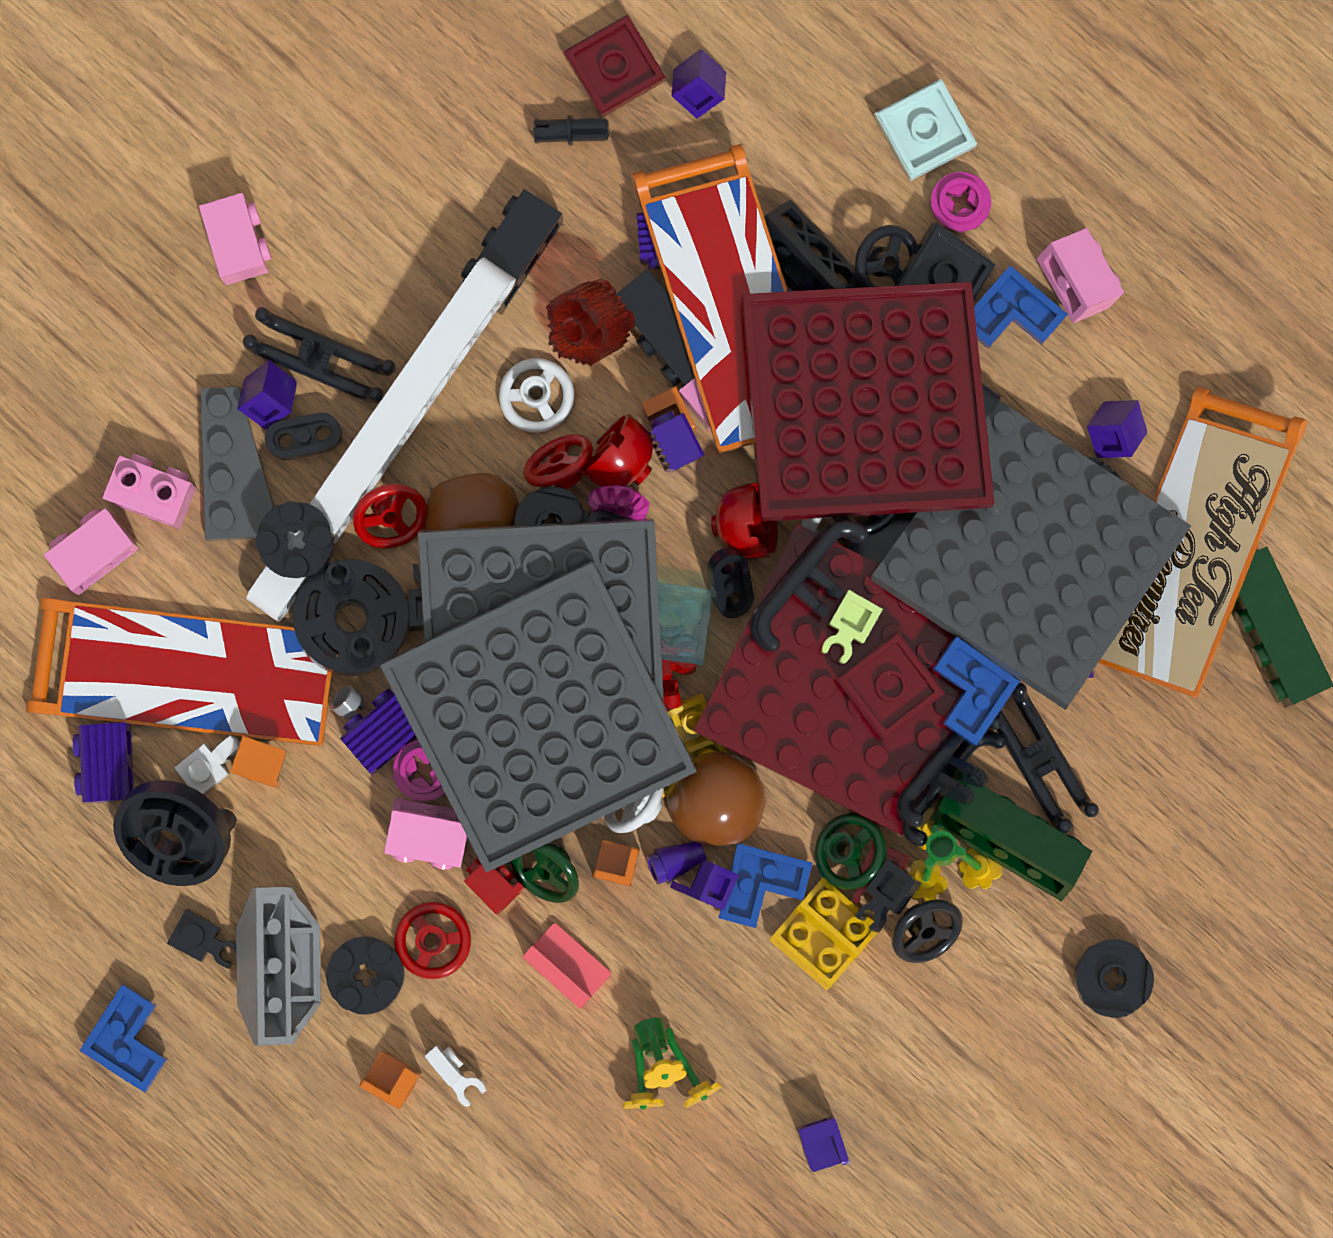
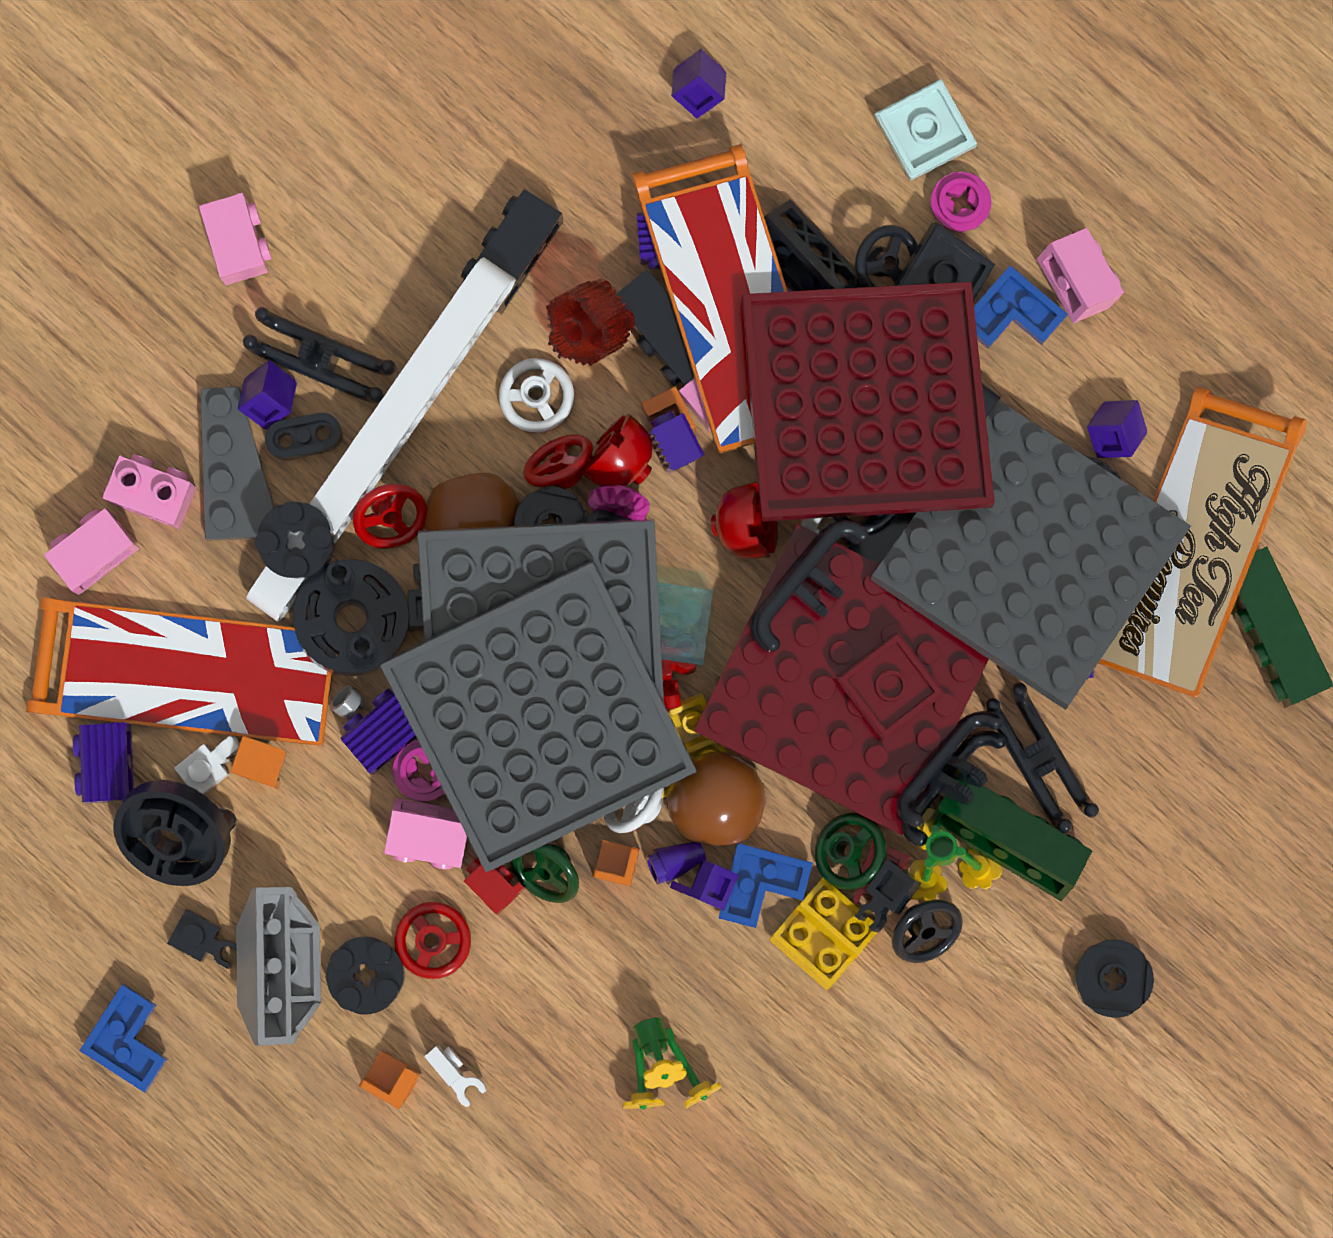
(567, 965): coral panel -> none
(570, 130): black axle -> none
(614, 66): dark red plate -> none
(730, 574): black plate -> none
(823, 1144): dark purple panel -> none
(853, 621): yellowish green plate -> none
(983, 686): blue plate -> none

